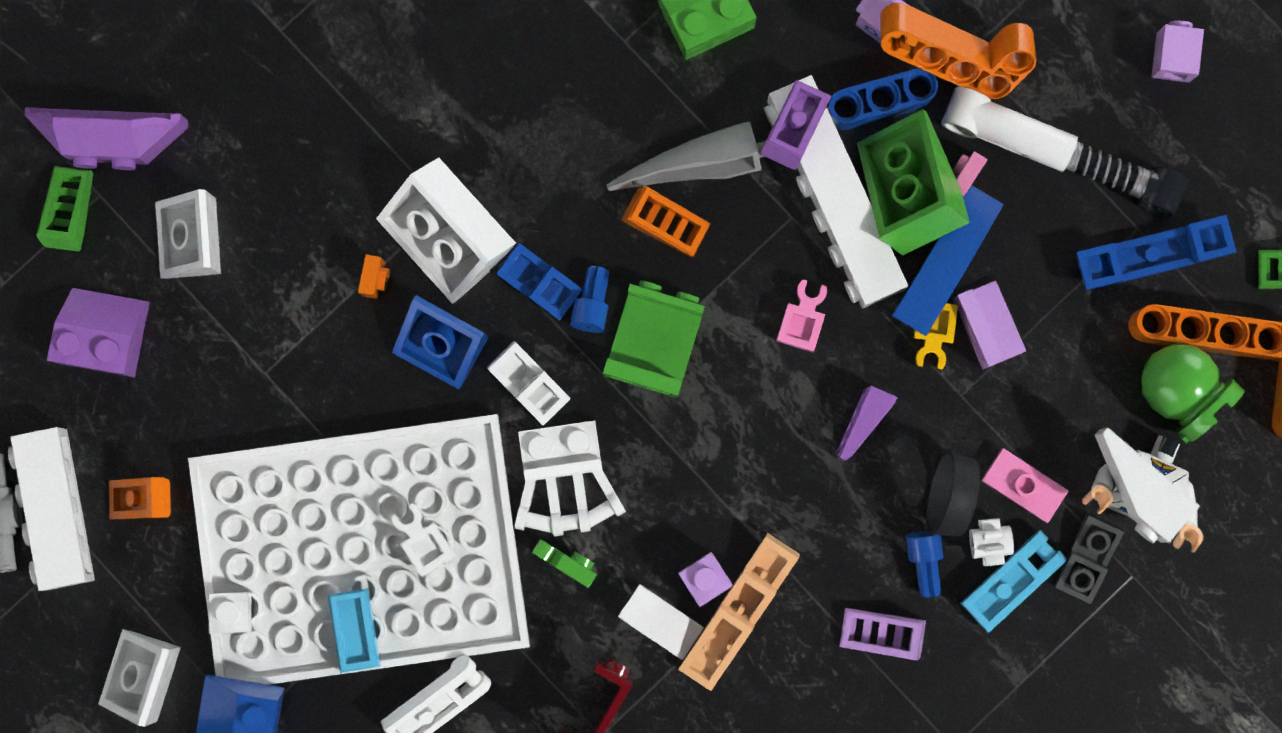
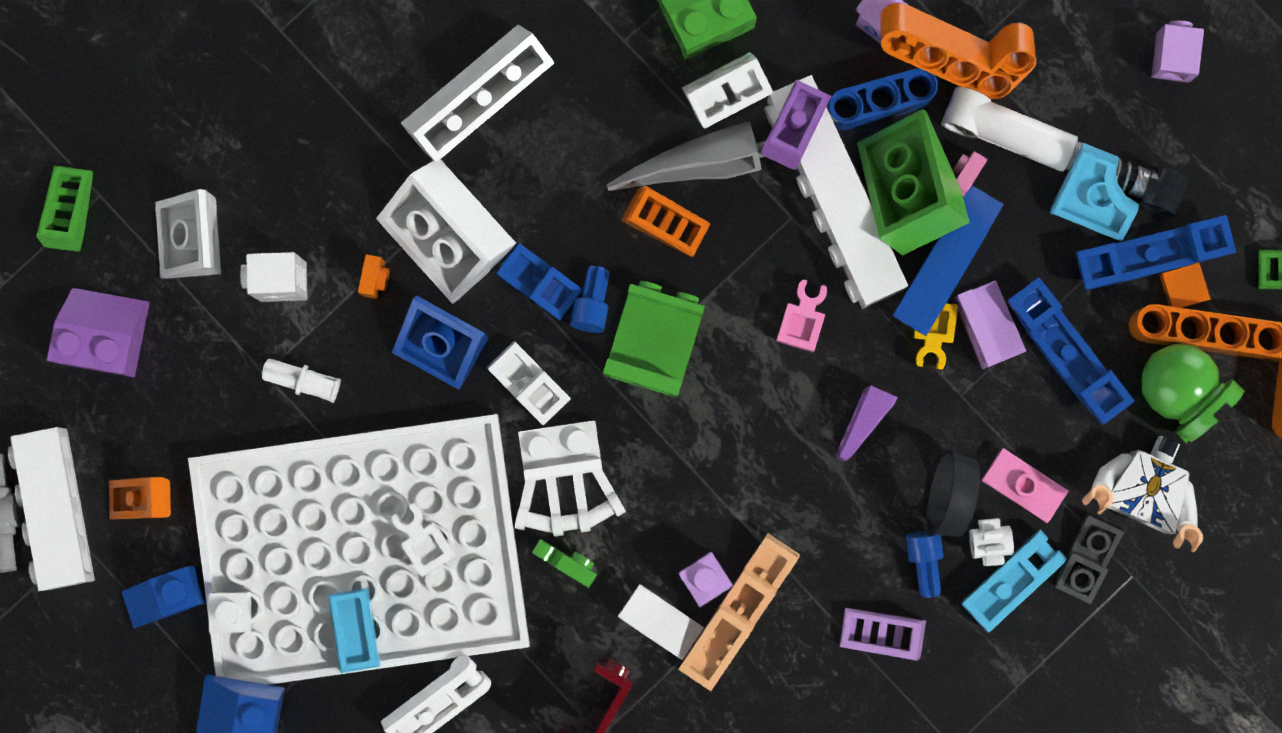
(107, 135): medium lavender wedge -> none
(139, 677): white slope -> none
(164, 596): none -> blue slope
(275, 277): none -> white brick
(301, 379): none -> white axle
(477, 92): none -> white brick
(727, 90): none -> white brick
(1068, 352): none -> blue slope
(1093, 194): none -> medium azure tile
(1146, 493): white slope -> none
(1185, 286): none -> orange tile

